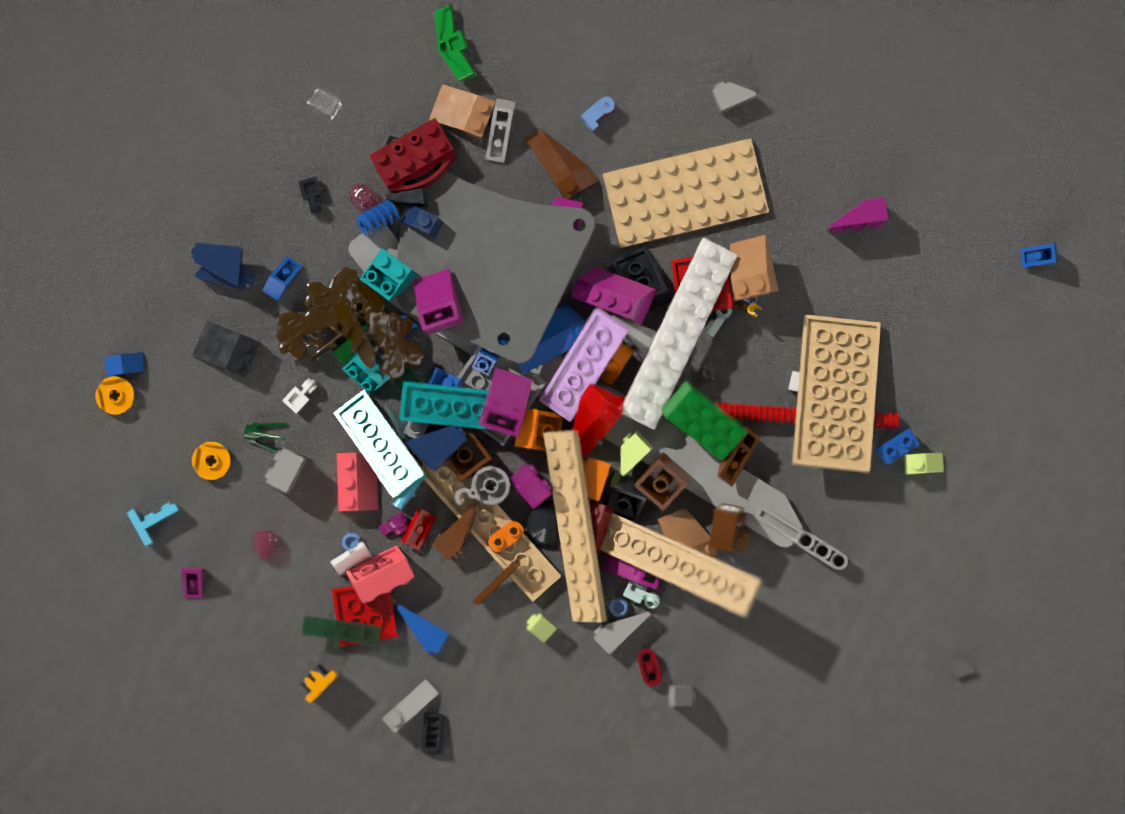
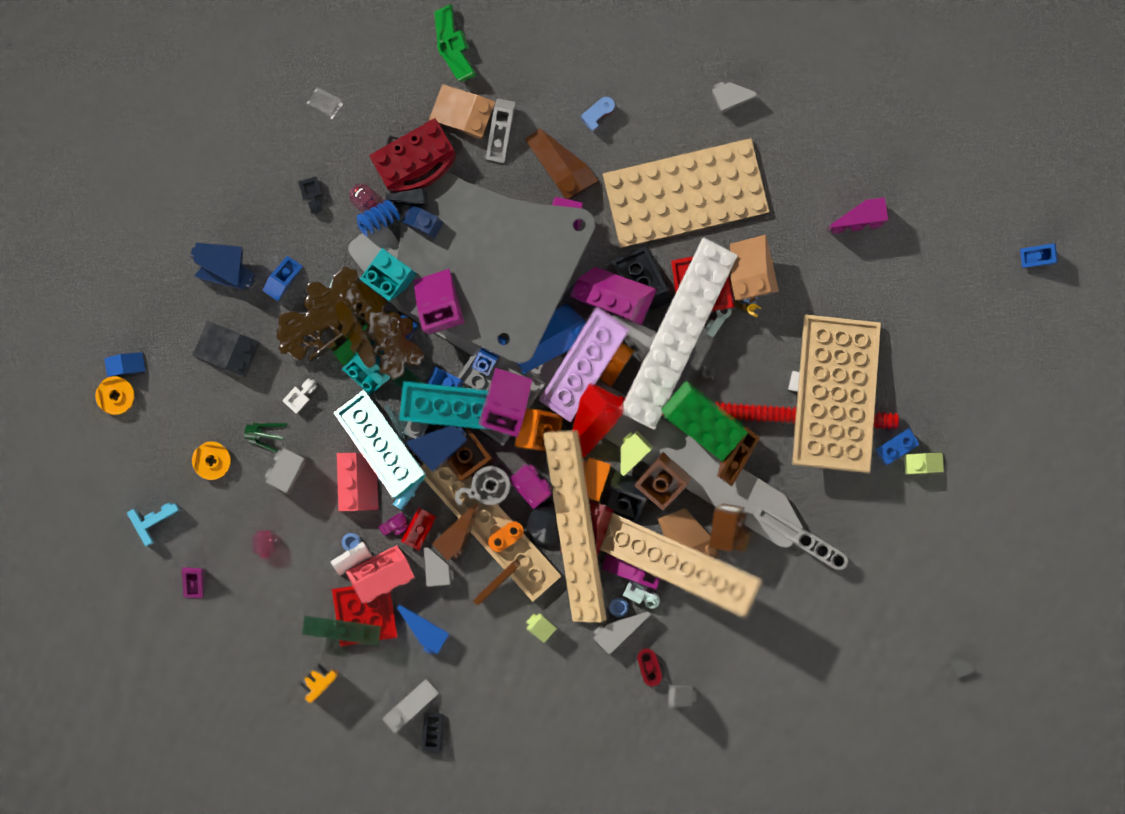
(436, 569): none -> light grey slope

